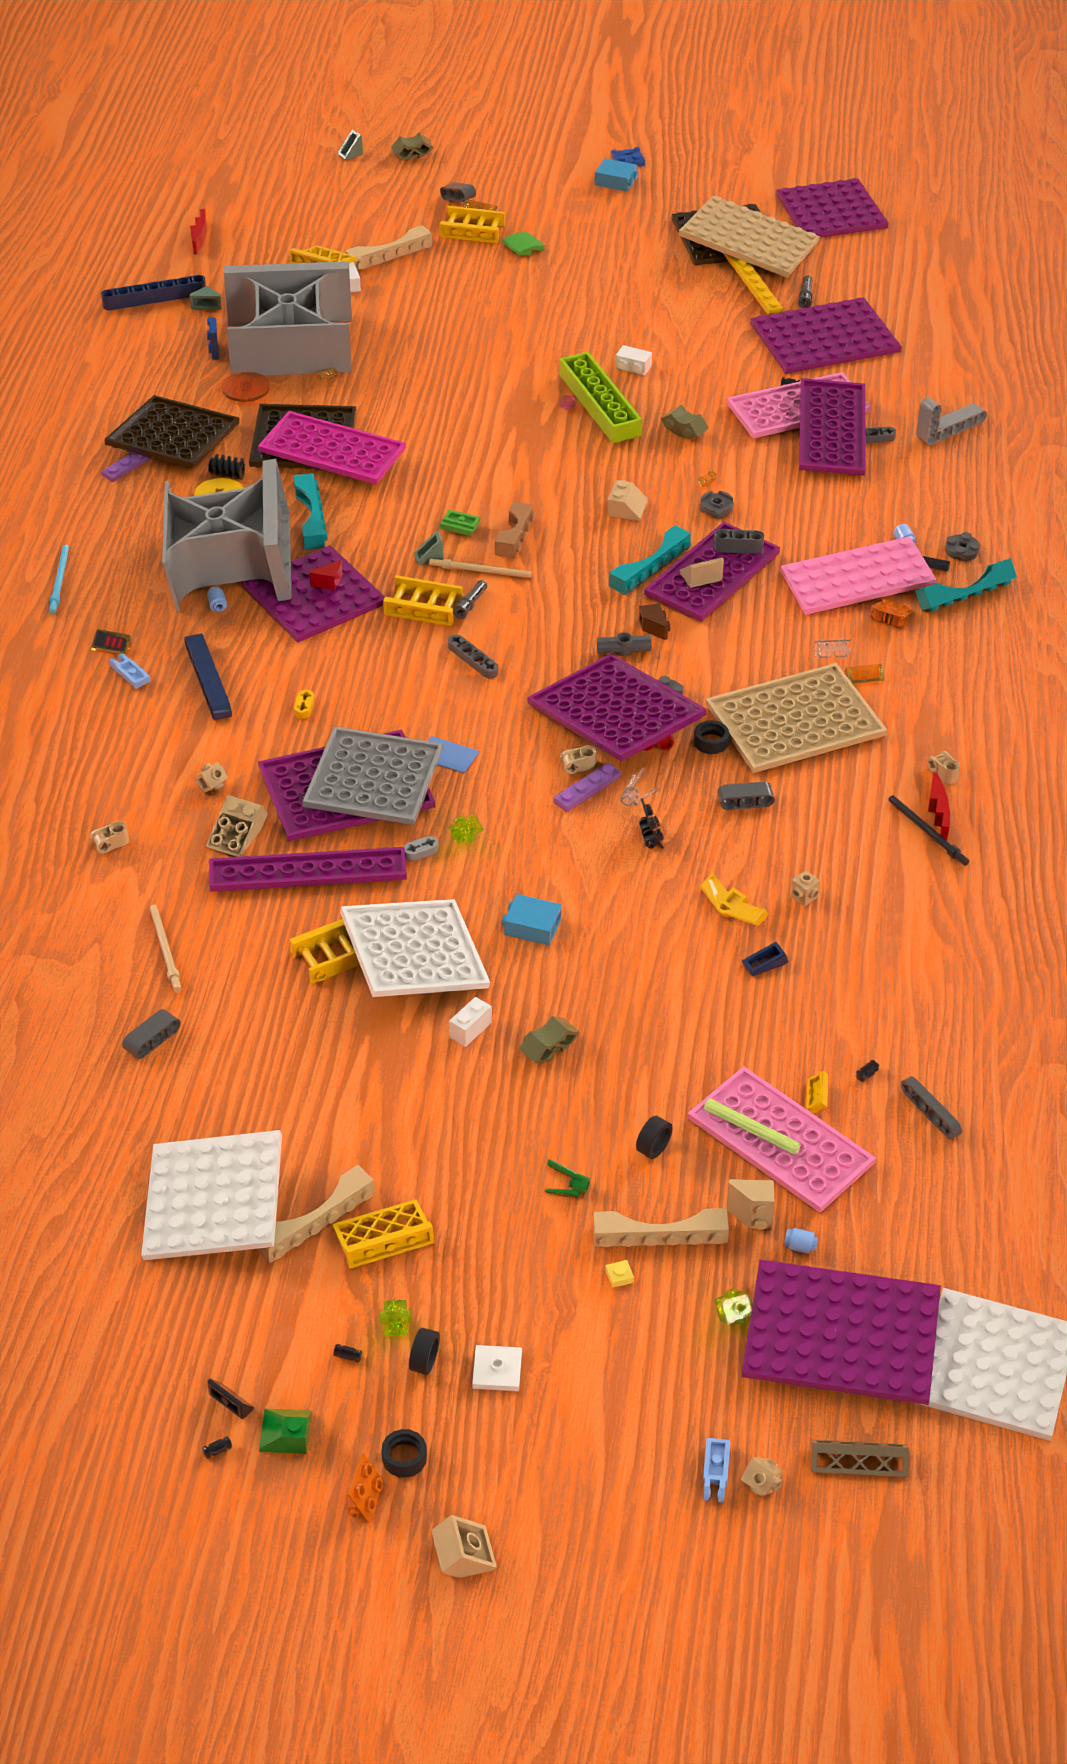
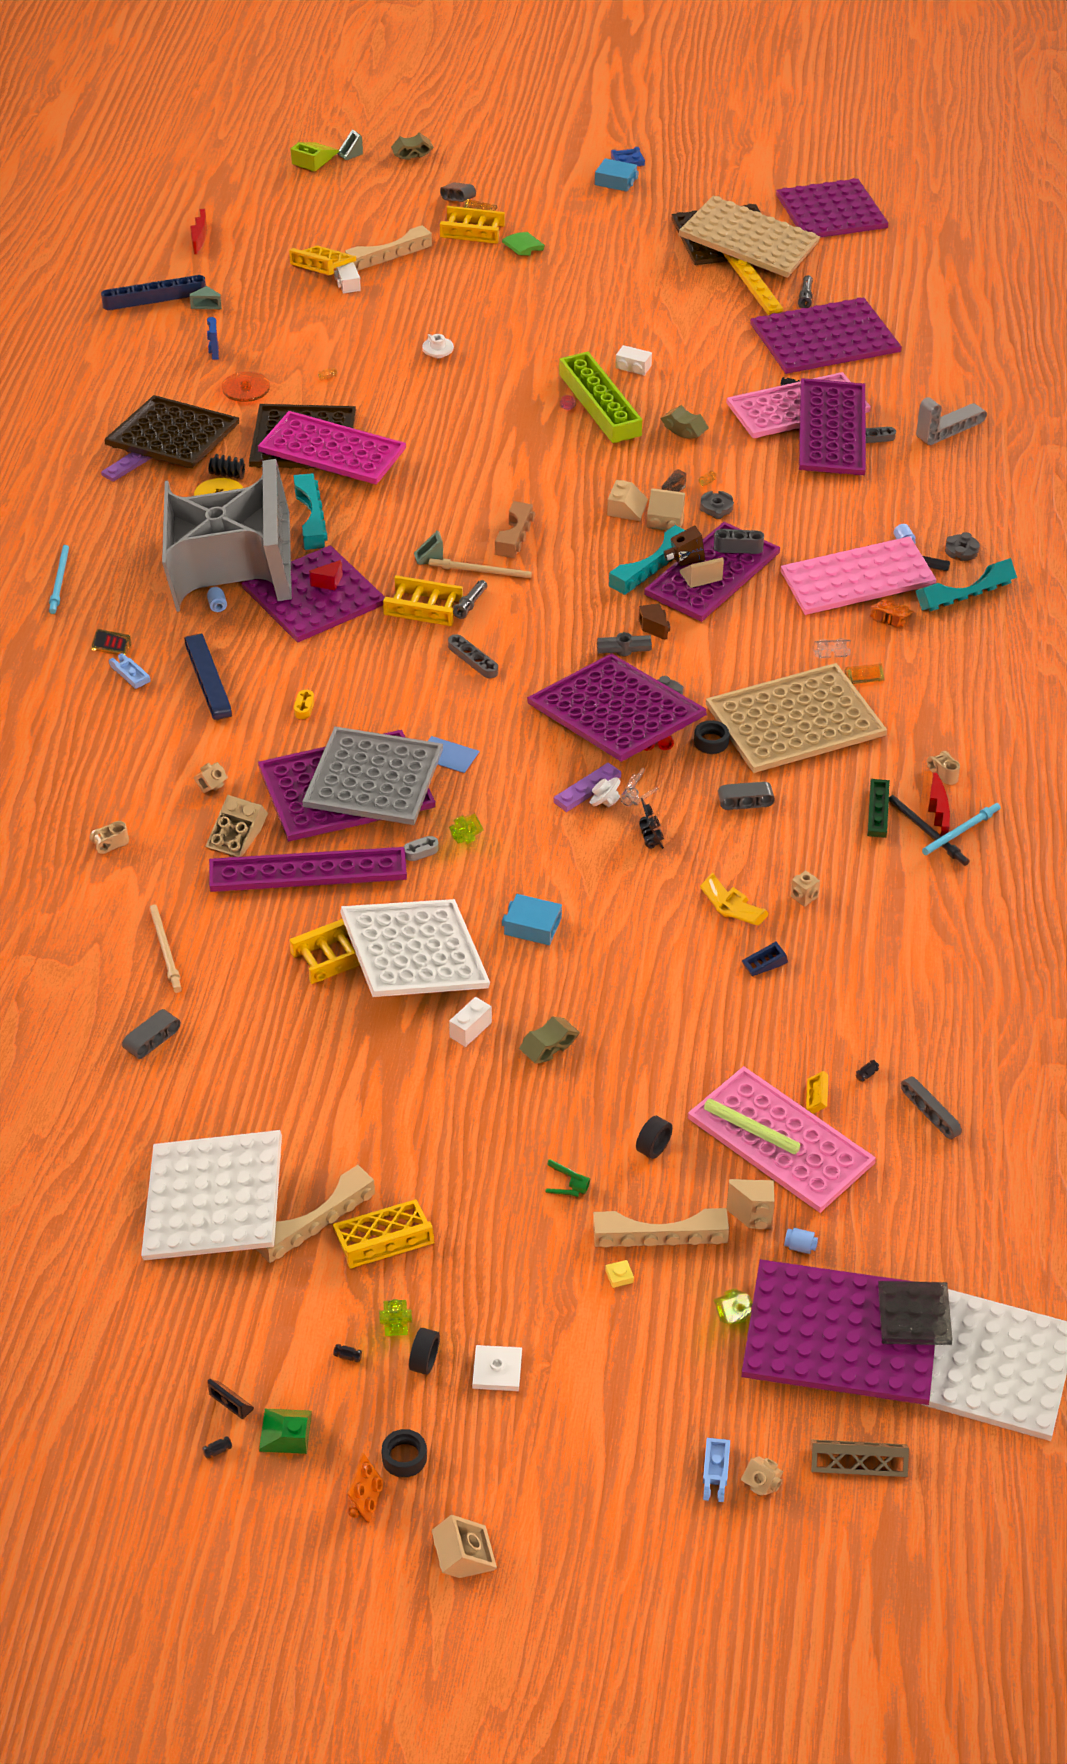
(288, 317): light grey piece -> none
(311, 155): none -> lime slope
(437, 346): none -> white piece
(460, 522): bright green plate -> none
(580, 759): tan piece -> none
(605, 792): none -> white piece
(665, 509): none -> tan slope
(675, 482): none -> clear smoke slope
(686, 547): none -> reddish brown torso
(878, 808): none -> dark green plate
(914, 1313): none -> clear smoke plate
(984, 814): none -> medium azure bar

